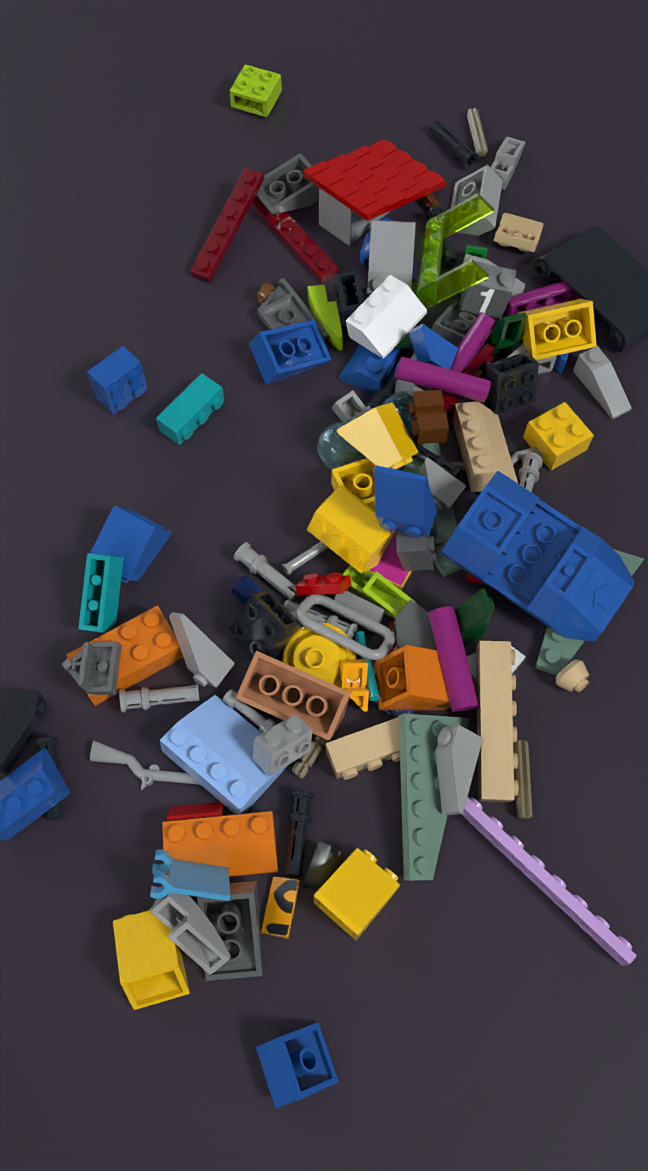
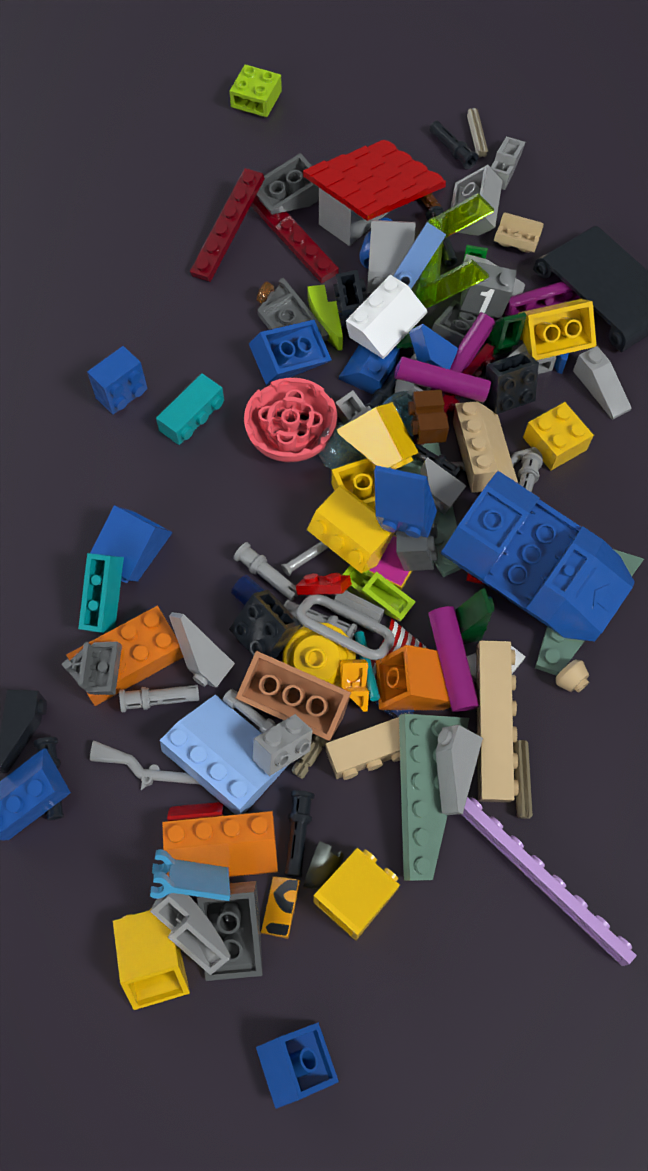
(290, 399): none -> coral brick
(414, 627): dark grey slope -> none
(419, 254): none -> medium blue piece

